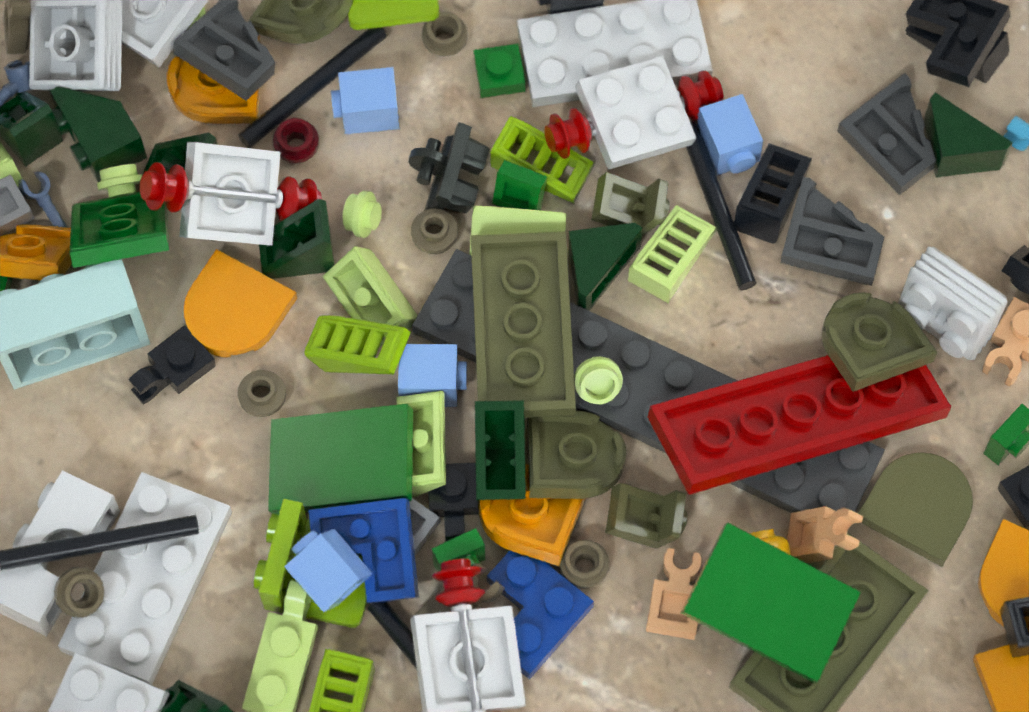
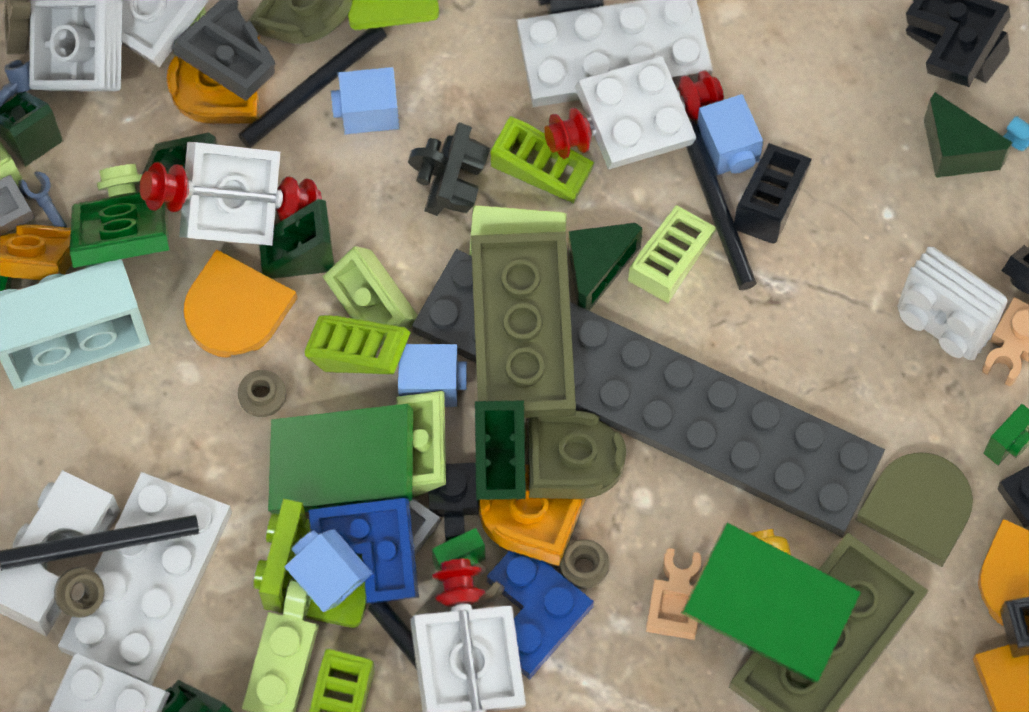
(99, 128): dark green slope -> none
(174, 362): black plate -> none
(296, 129): dark red plate -> none
(361, 213): yellowish green plate -> none
(438, 242): dark tan plate -> none
(445, 23): dark tan plate -> none
(499, 70): green plate -> none
(518, 187): green plate -> none
(598, 380): yellowish green plate -> none
(626, 202): olive bracket -> none
(646, 515): olive bracket -> none
(786, 420): red plate -> none
(817, 530): light nougat plate -> none
(830, 238): dark grey wing -> none
(873, 340): olive tile -> none
(891, 136): dark grey wing -> none

